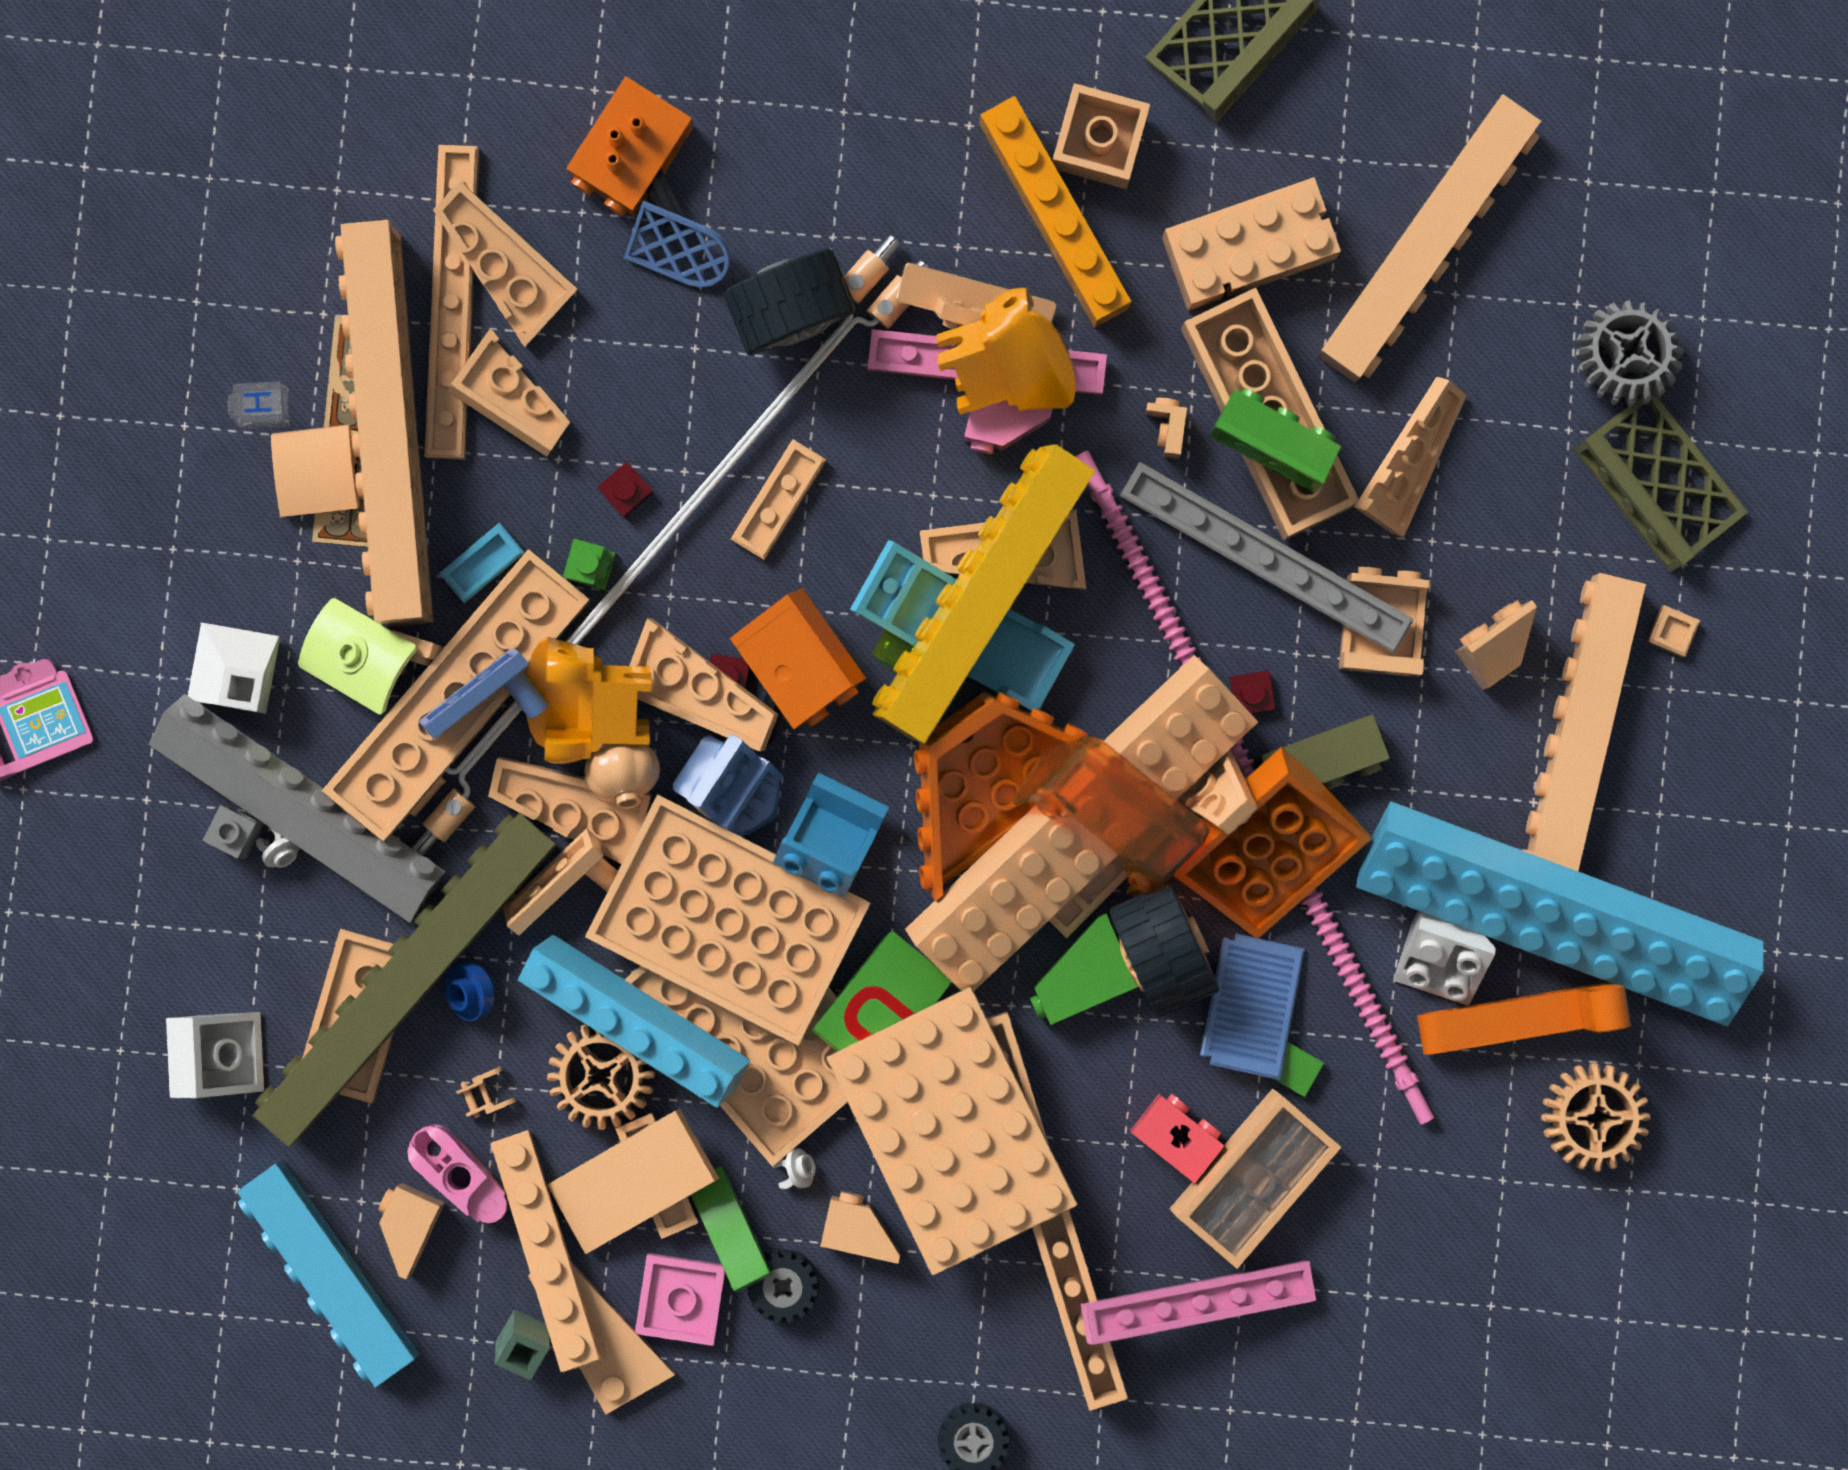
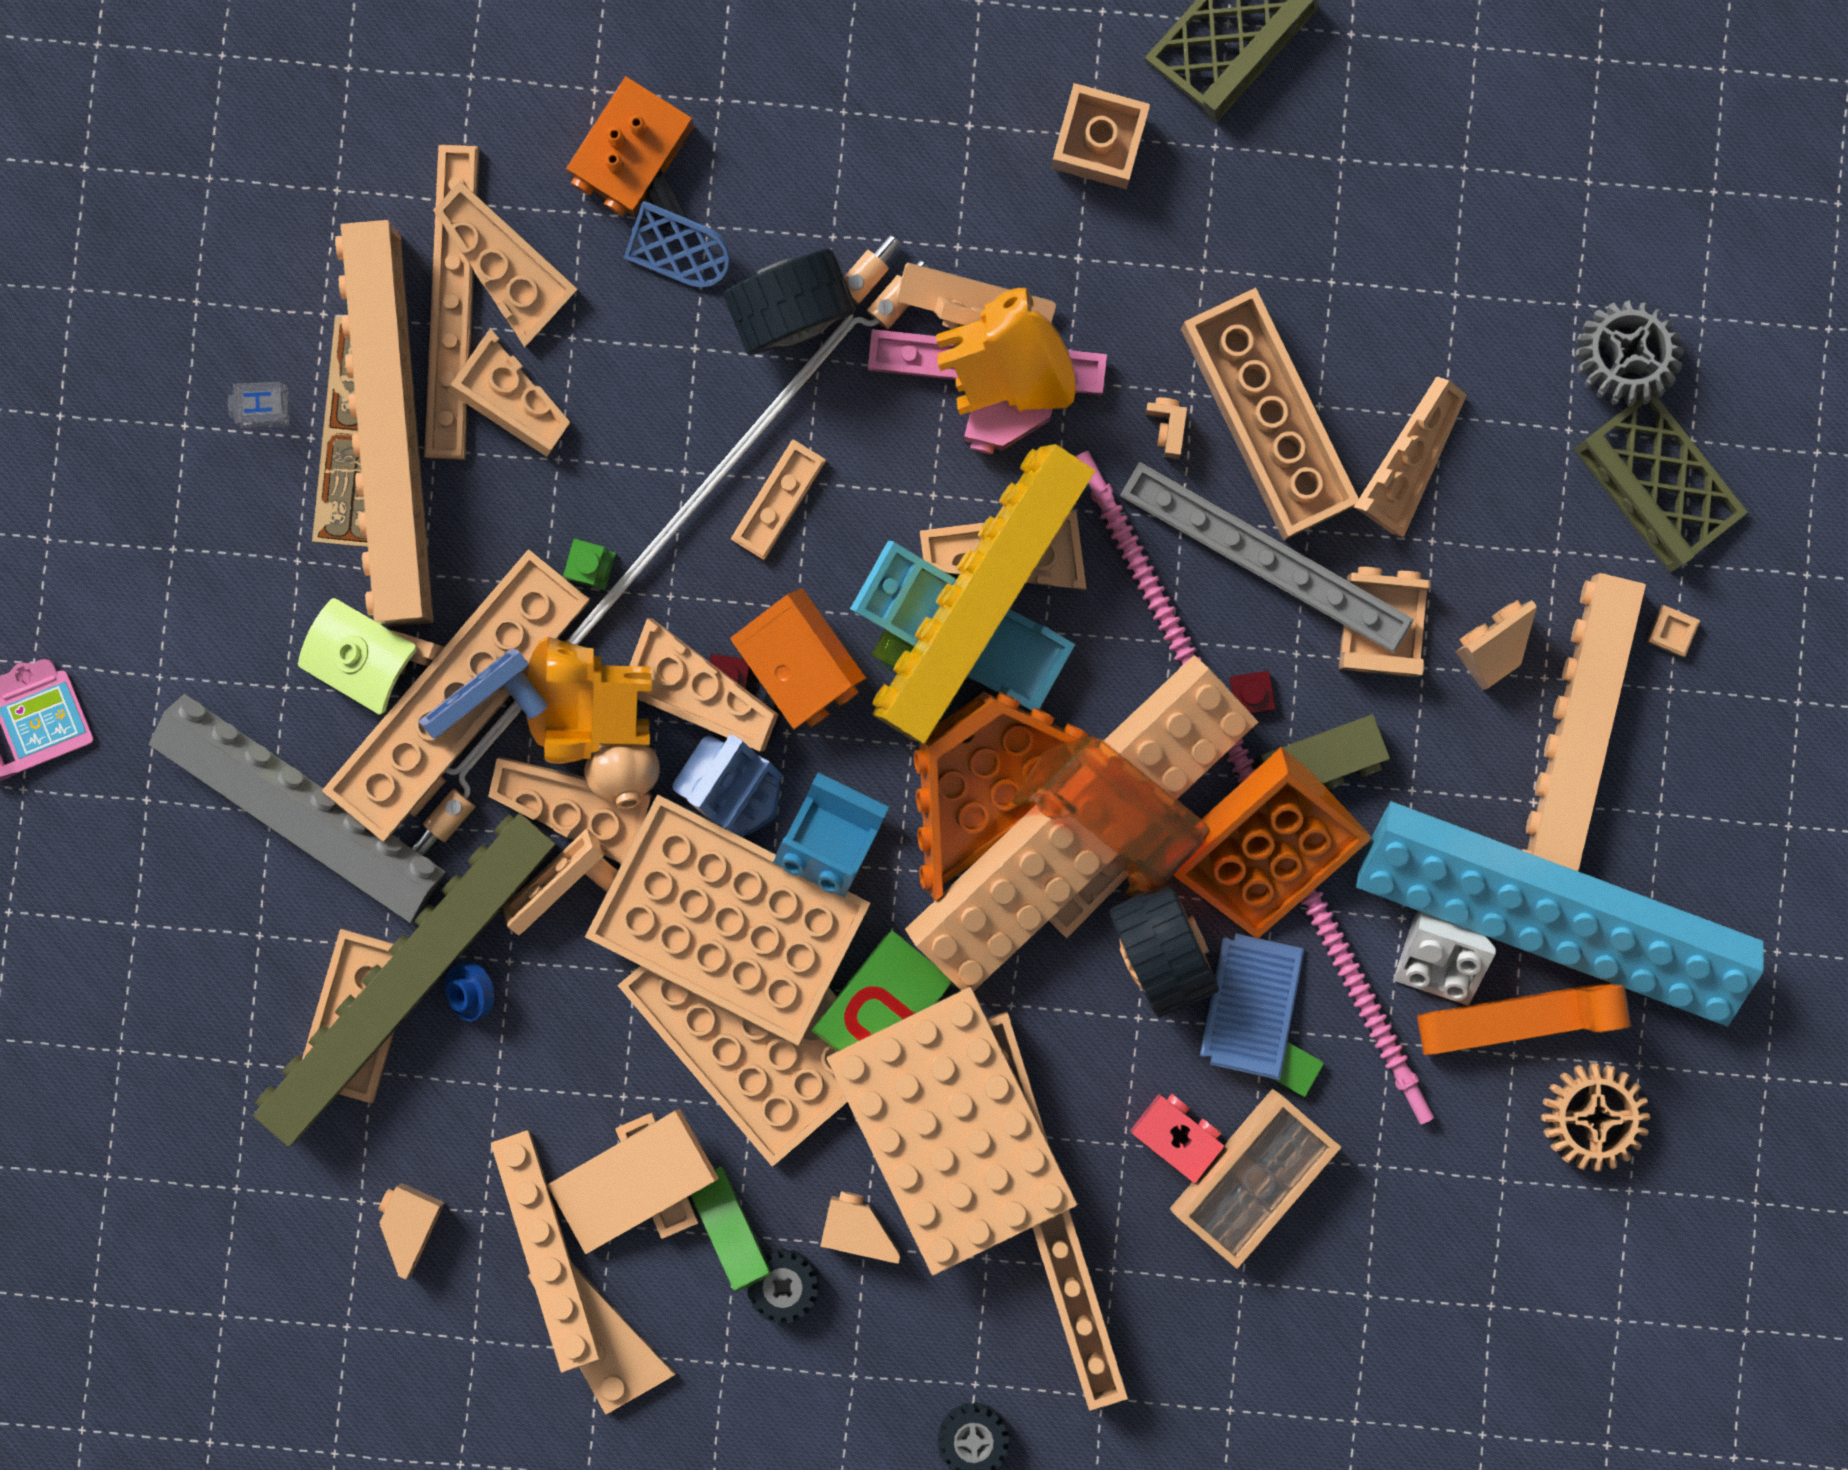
(215, 1055): white slope -> none
(233, 668): white slope -> none
(233, 832): light grey brick -> none
(279, 853): white plate -> none
(314, 470): light nougat slope -> none
(327, 1273): medium azure brick -> none
(481, 563): medium azure tile -> none
(482, 1199): bright pink piece -> none
(490, 1106): light nougat piece -> none
(522, 1345): sand green brick -> none
(612, 1090): light nougat gear -> none
(625, 489): dark red plate -> none
(634, 1020): medium azure brick -> none
(680, 1299): bright pink plate -> none
(799, 1168): white plate -> none
(1054, 211): light orange brick -> none
(1084, 975): bright green slope -> none
(1198, 1302): bright pink plate -> none
(1221, 795): light nougat wing -> none
(1251, 244): light nougat piece -> none
(1276, 439): bright green slope -> none
(1429, 239): light nougat brick -> none

